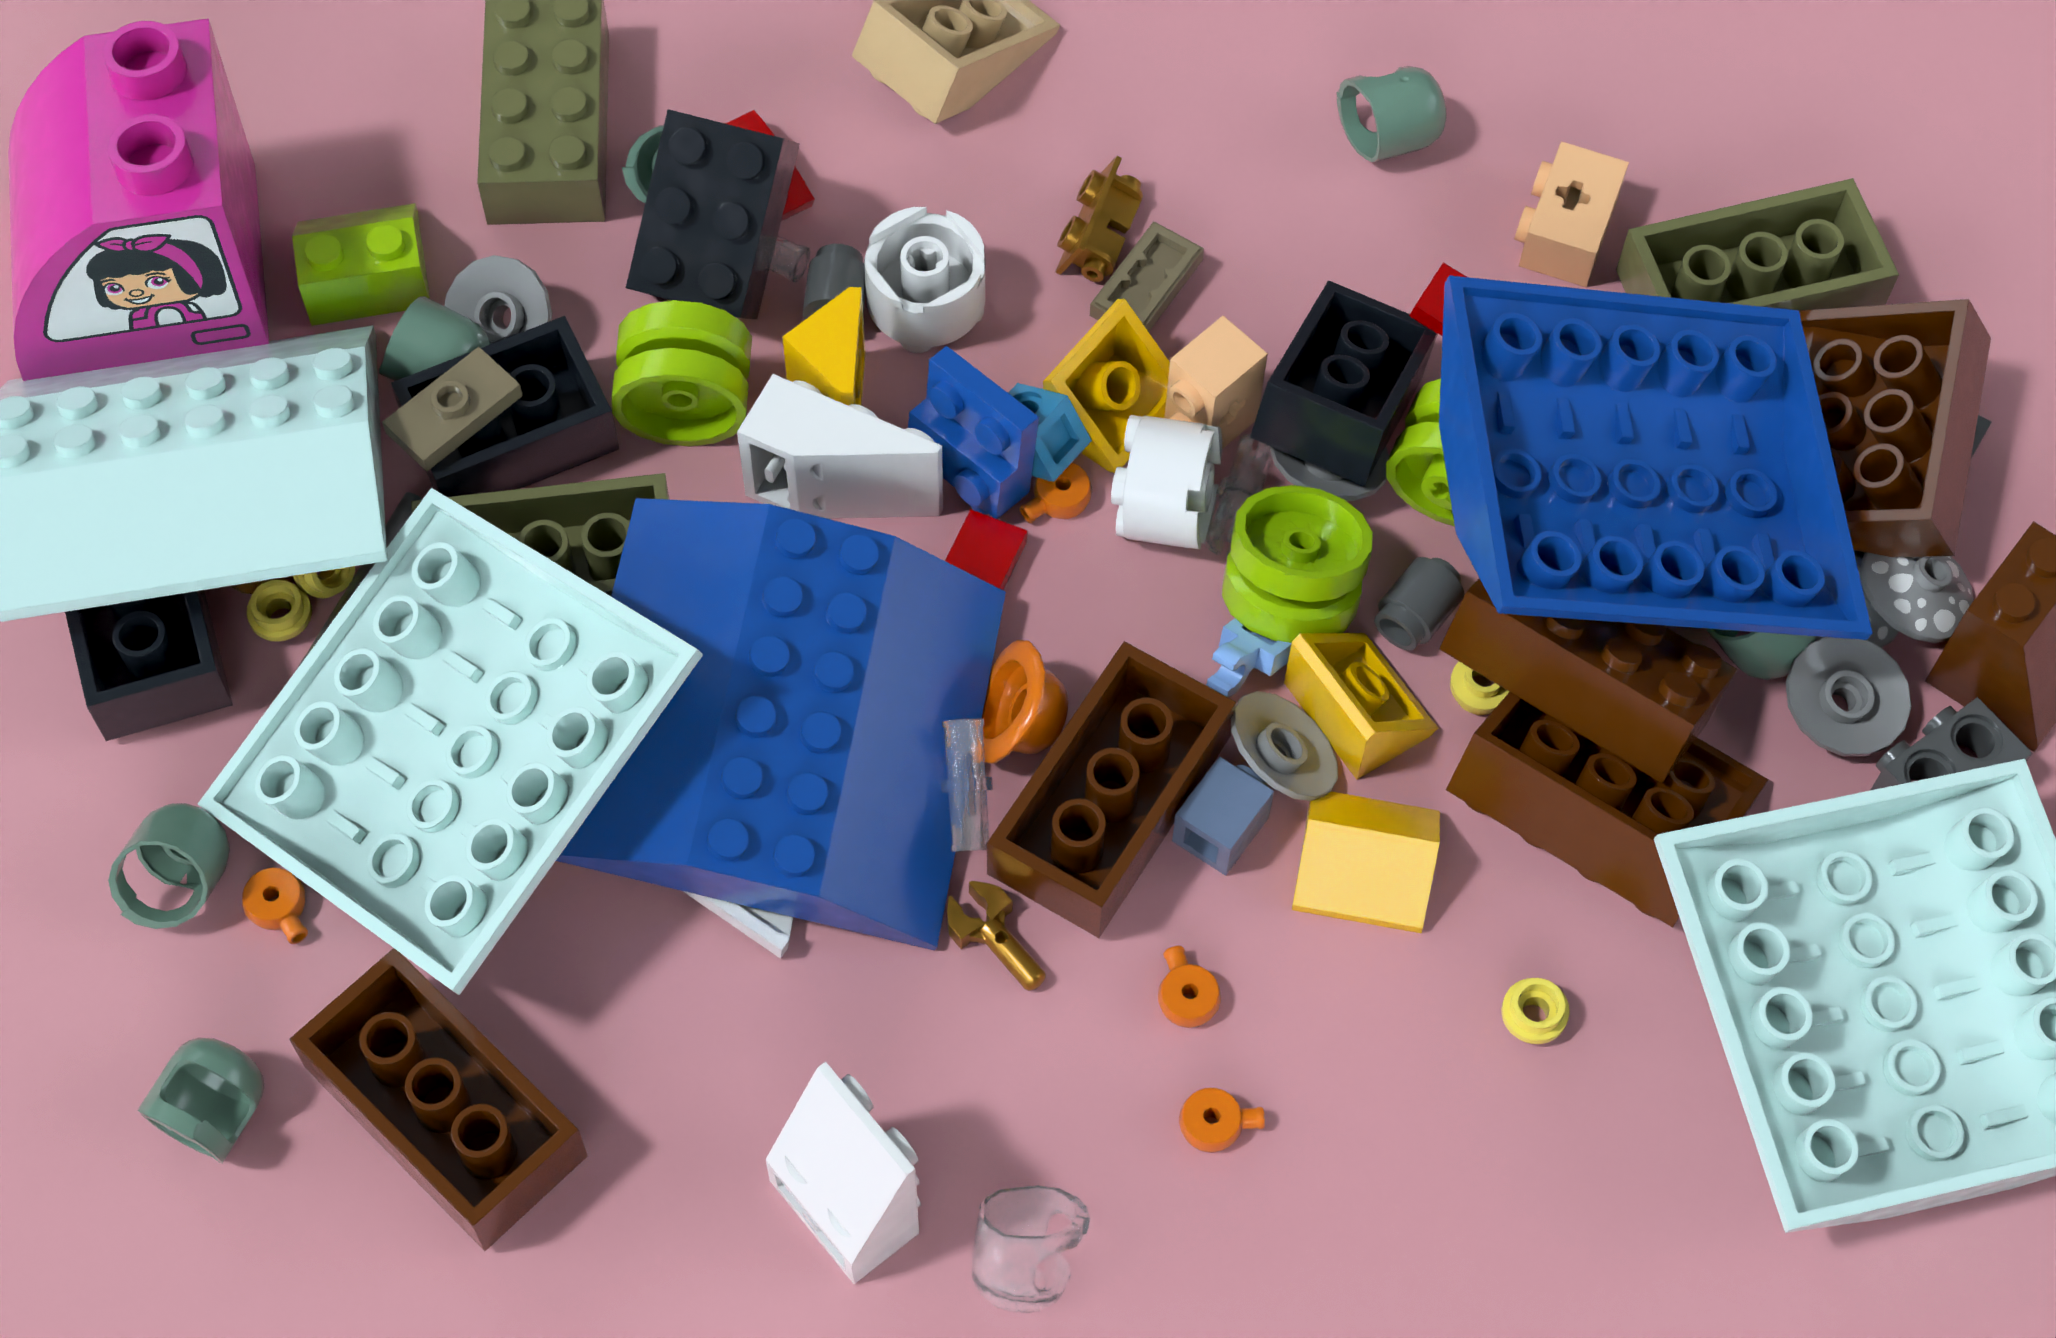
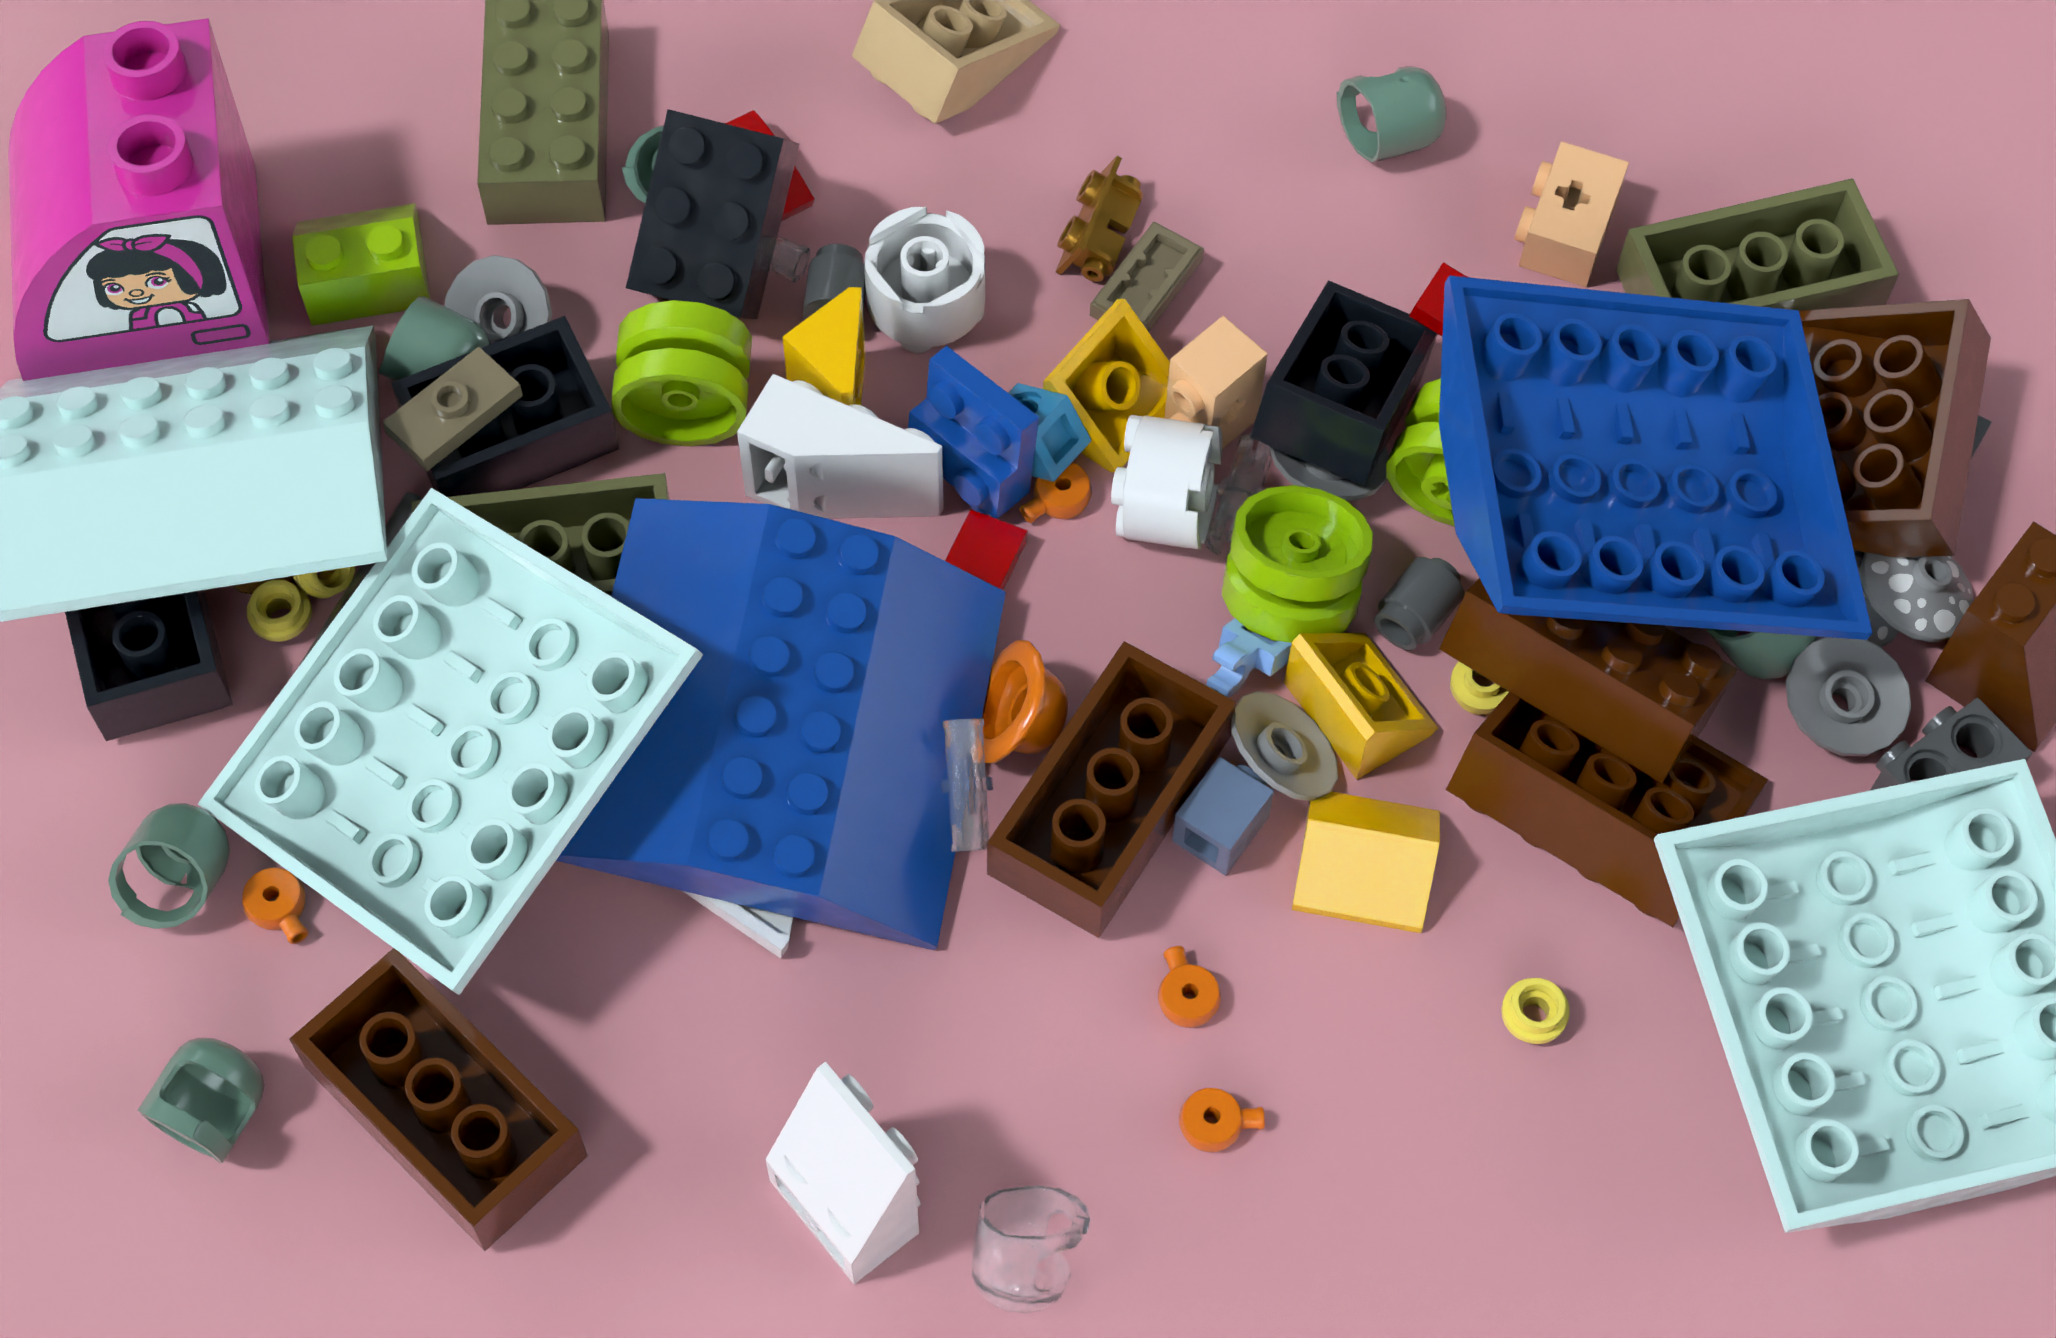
(993, 932): pearl gold bar -> none

